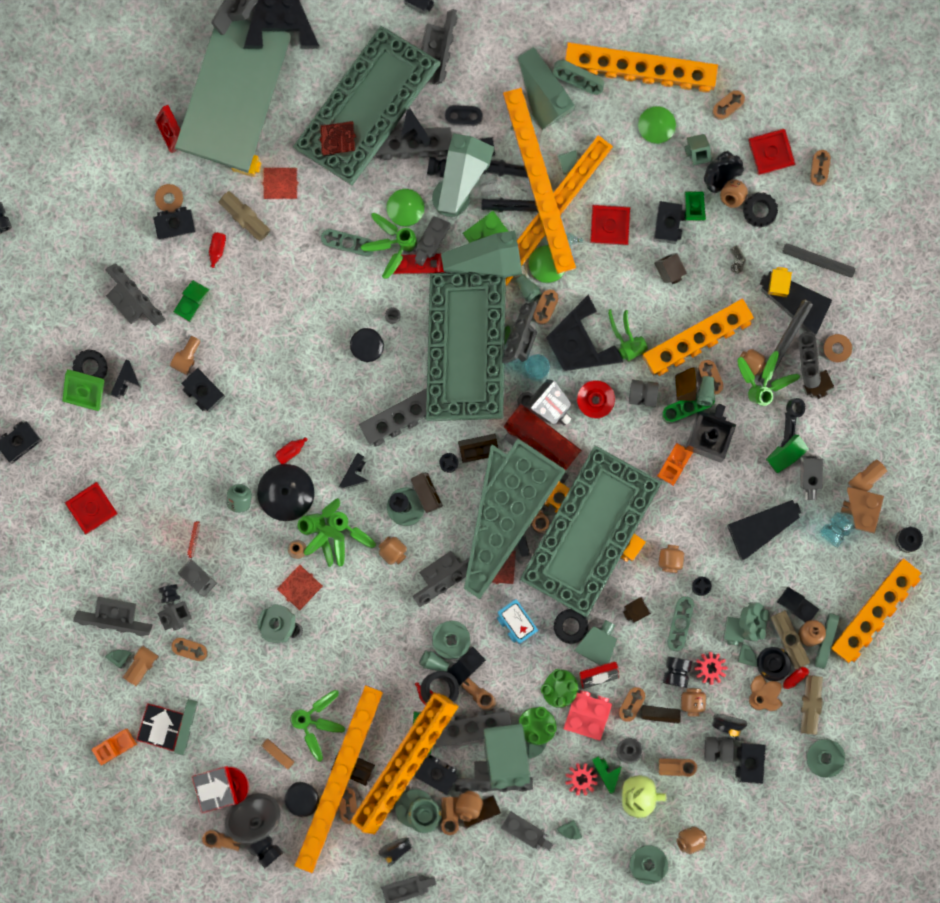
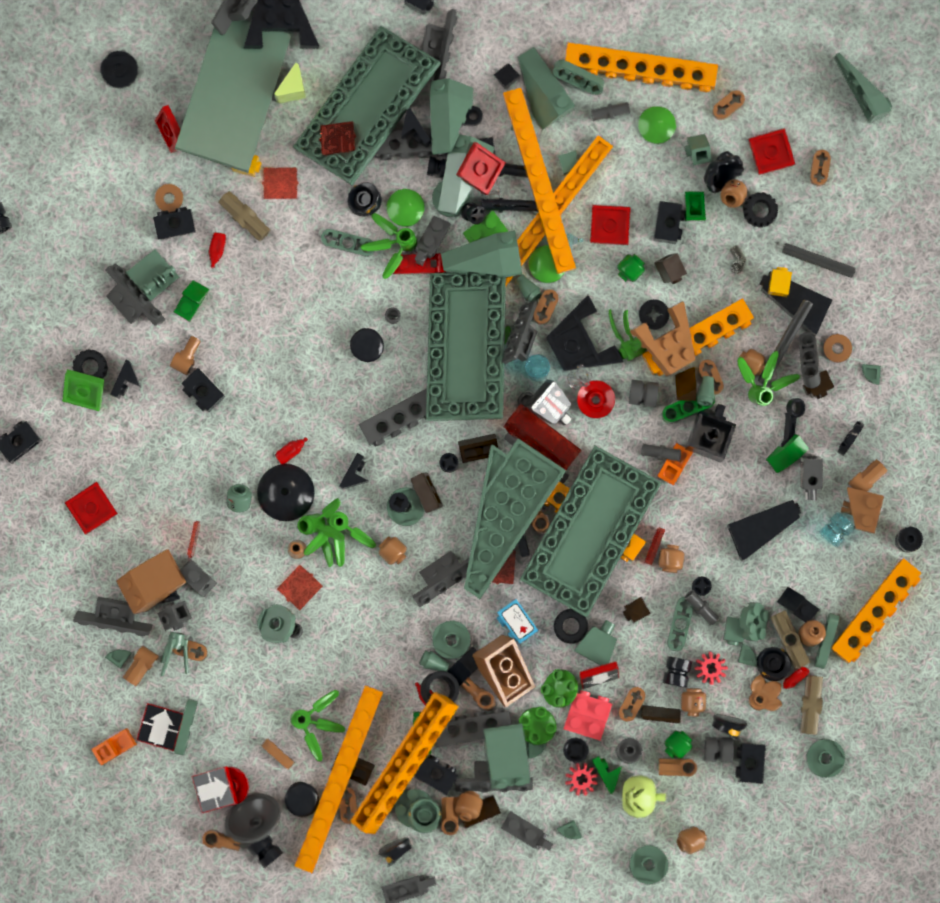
(119, 75): none -> black tile
(151, 582): none -> medium nougat slope
(152, 275): none -> sand green hinge
(175, 641): none -> sand green plant
(291, 87): none -> yellowish green slope
(364, 199): none -> black piece
(448, 109): none -> sand green wedge
(473, 213): none -> black wheel
(480, 168): none -> tile
(504, 669): none -> medium nougat slope
(507, 76): none -> black slope
(575, 750): none -> black wheel
(579, 378): none -> clear brick
(610, 111): none -> dark grey pin
(630, 268): none -> green head
(654, 546): none -> clear red tile
(660, 308): none -> black gear
(661, 452): none -> dark grey pin
(673, 348): none -> medium nougat wing
(678, 744): none -> green head
(701, 607): none -> dark grey pin
(850, 438): none -> black tile
(867, 95): none -> sand green wedge
(872, 373): none -> sand green tile

